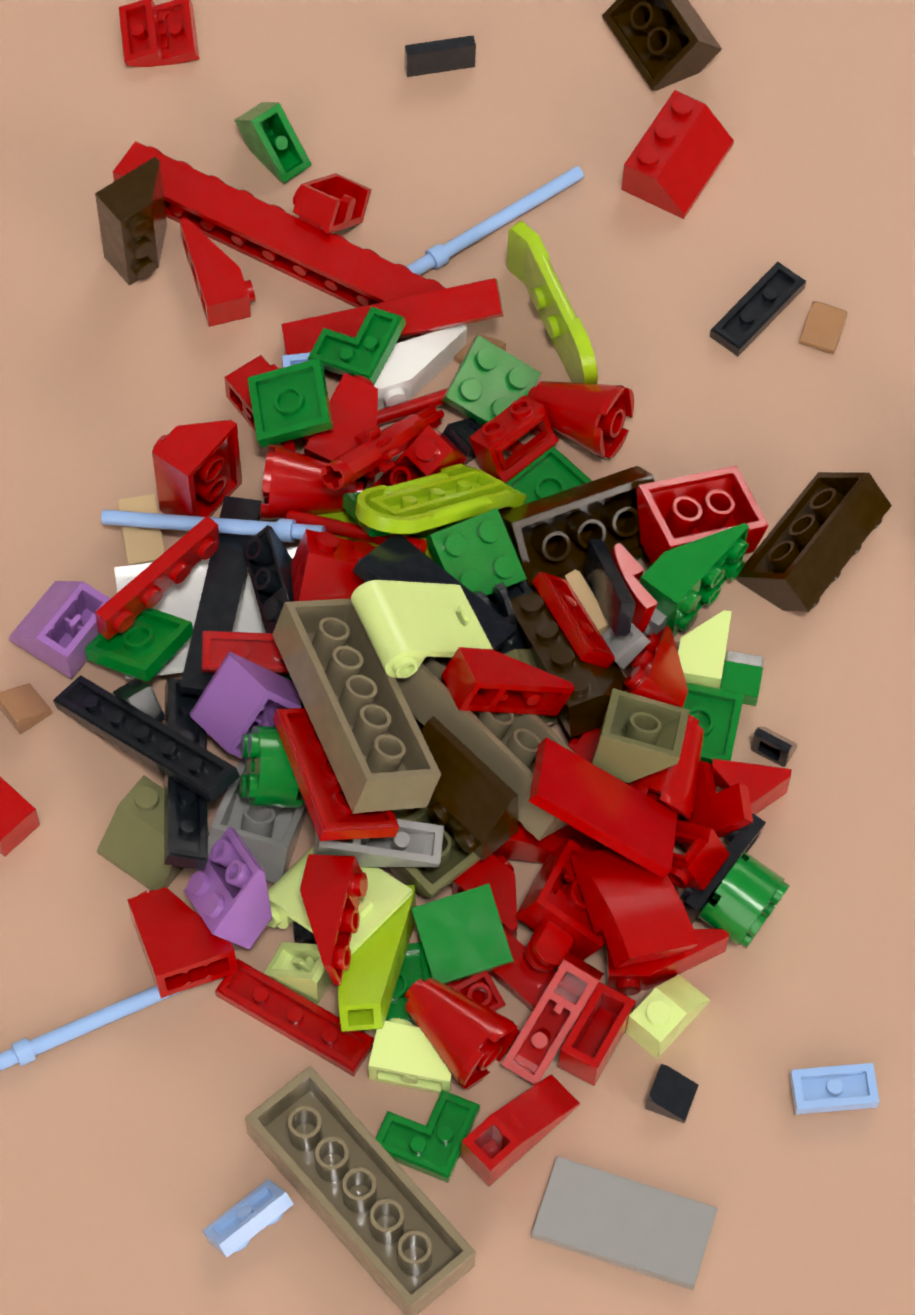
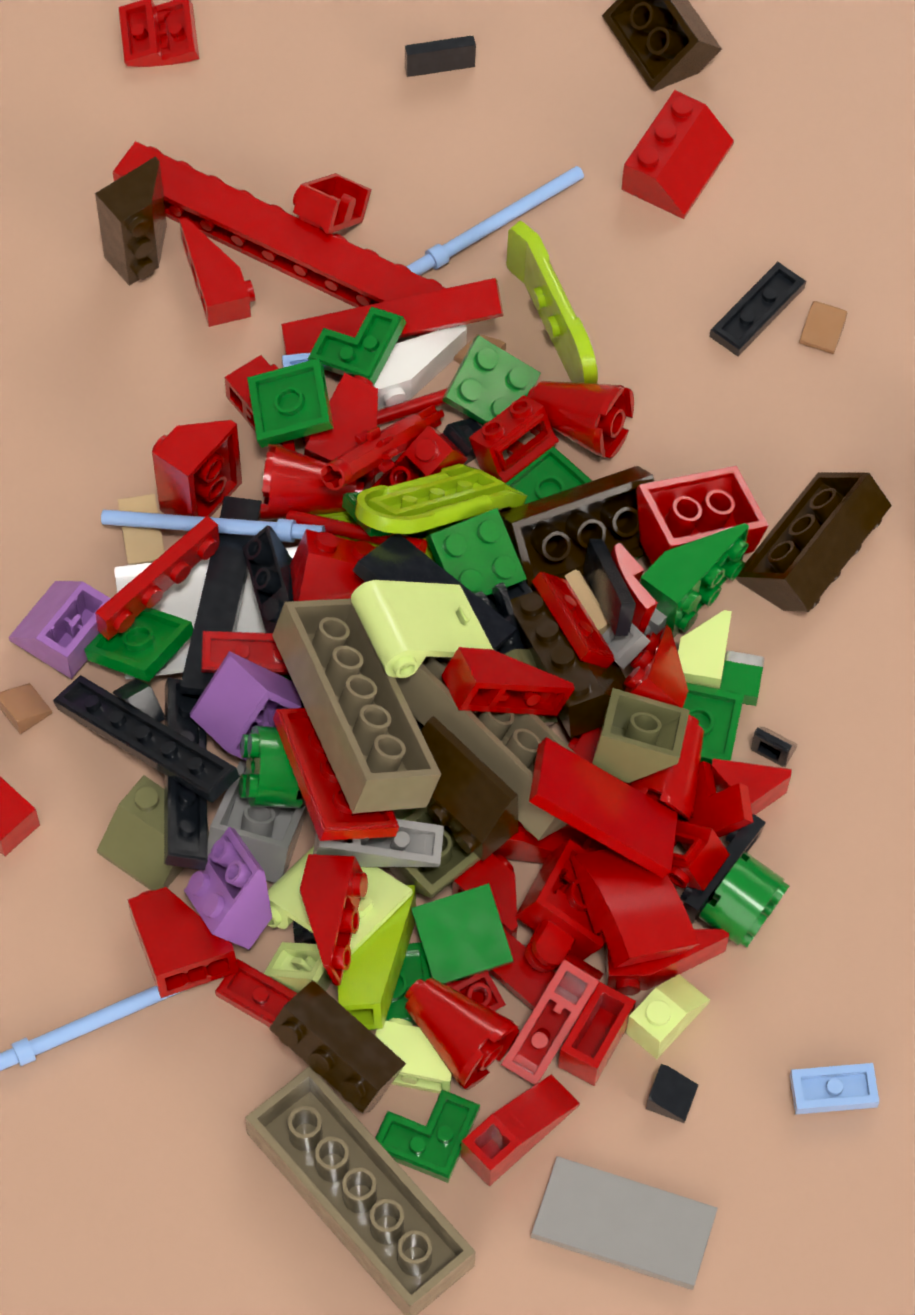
(247, 1218): light blue plate -> none
(273, 140): green slope -> none
(337, 1046): none -> dark brown slope

